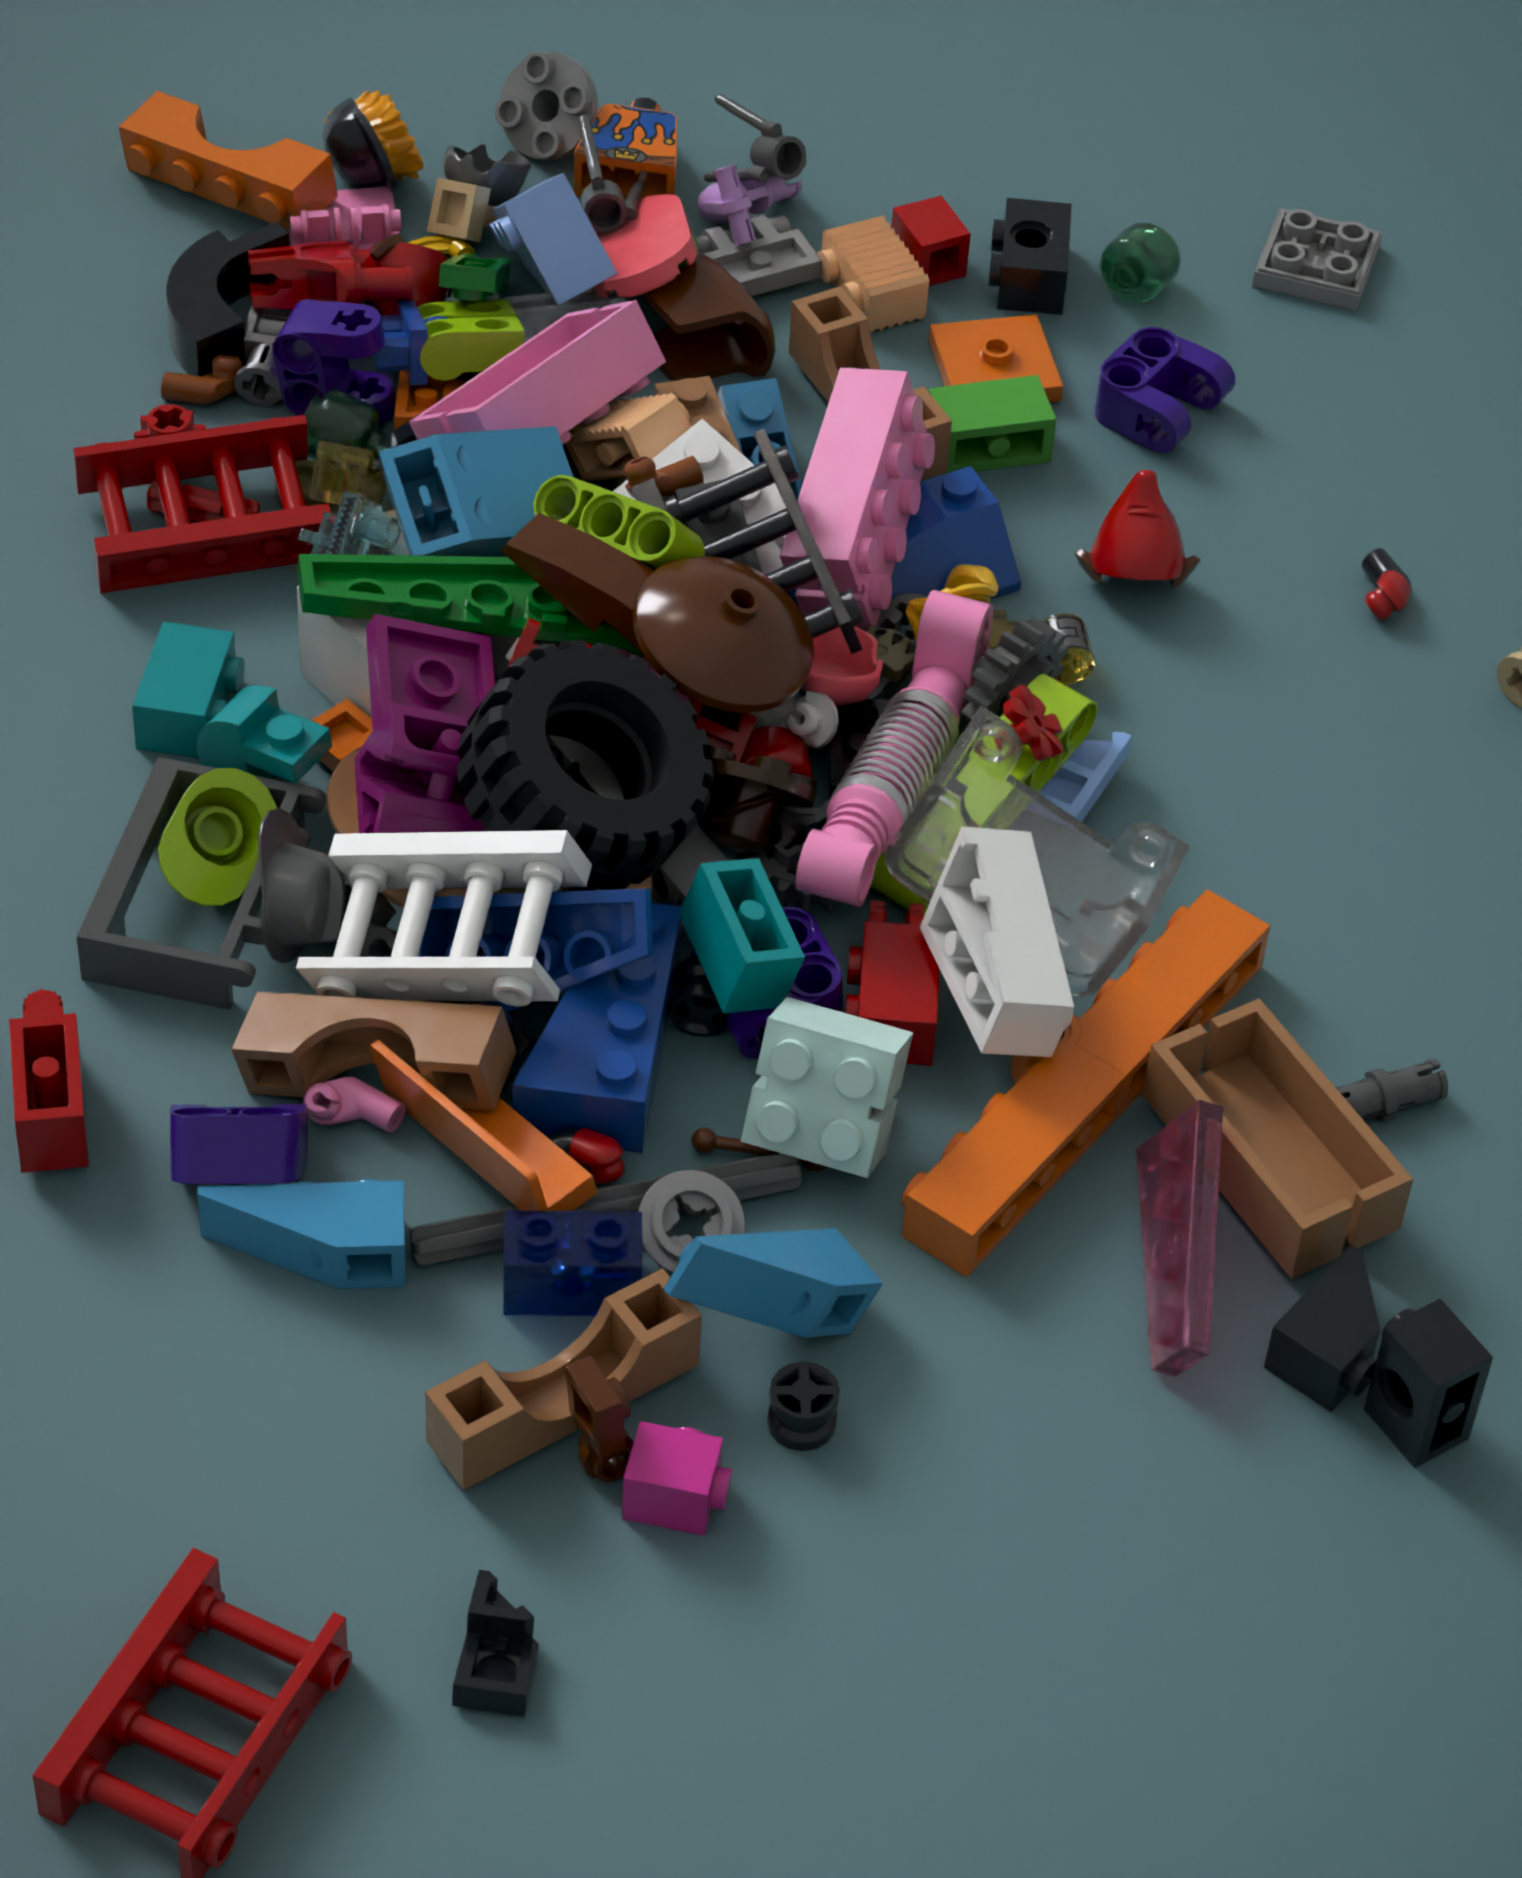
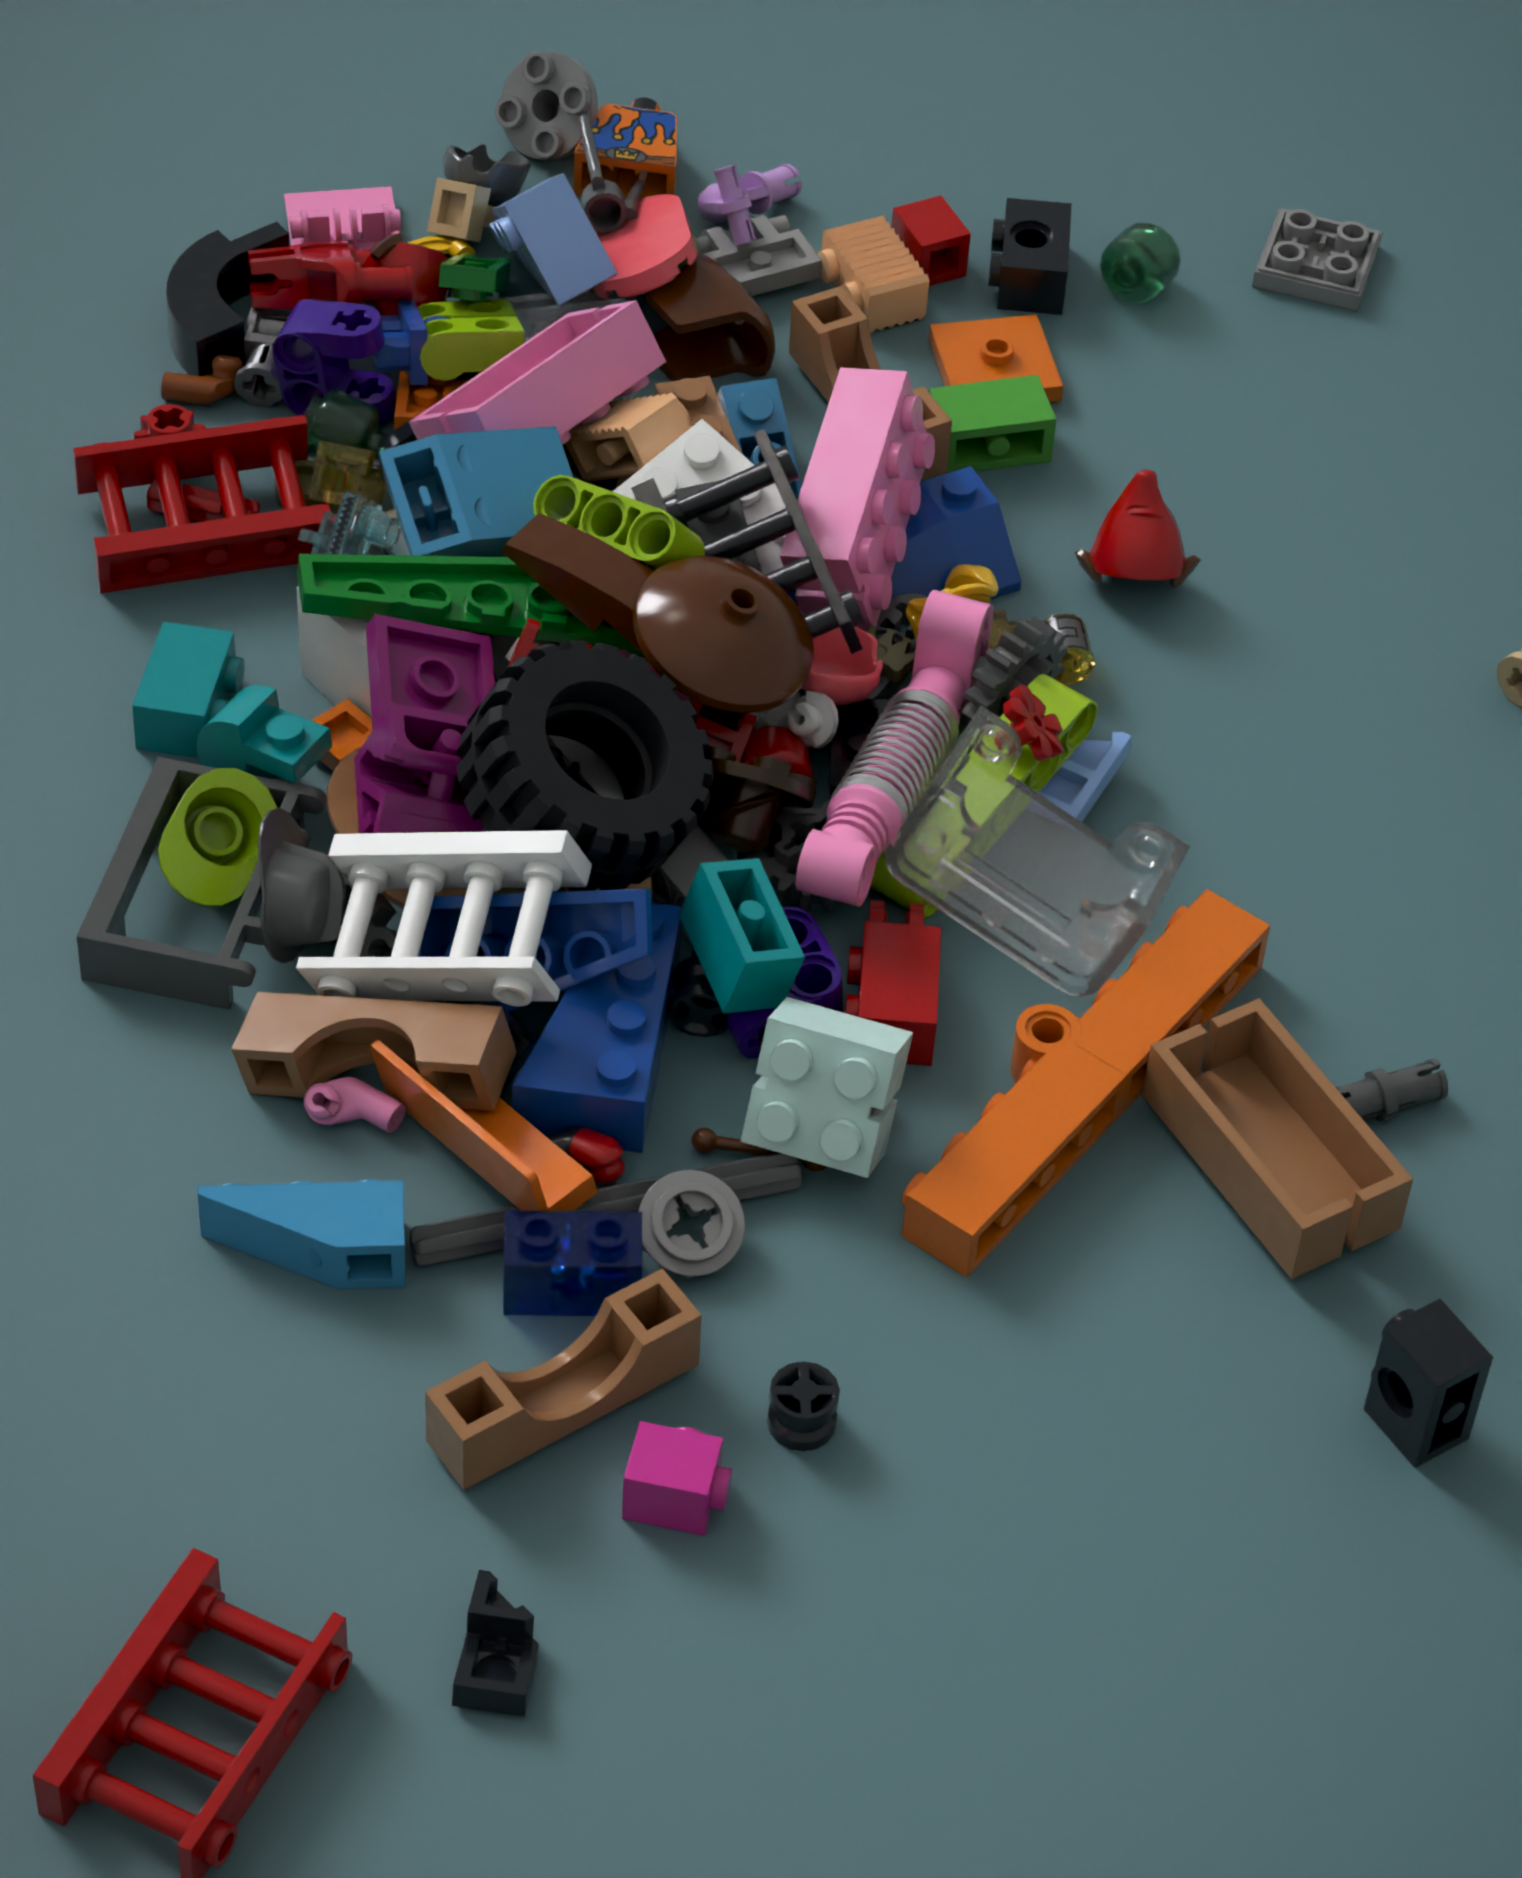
(48, 1086): red hinge -> none
(238, 1144): dark purple piece -> none
(271, 182): orange arch -> none
(370, 142): hair -> none
(599, 1411): reddish brown plate -> none
(671, 477): dark orange arm -> none
(771, 153): dark grey plant -> none
(781, 1279): dark azure slope -> none
(999, 943): white wedge -> none
(1142, 376): dark purple piece -> none
(1178, 1226): clear pink wing -> none
(1329, 1335): black slope -> none
(1392, 583): red arm -> none

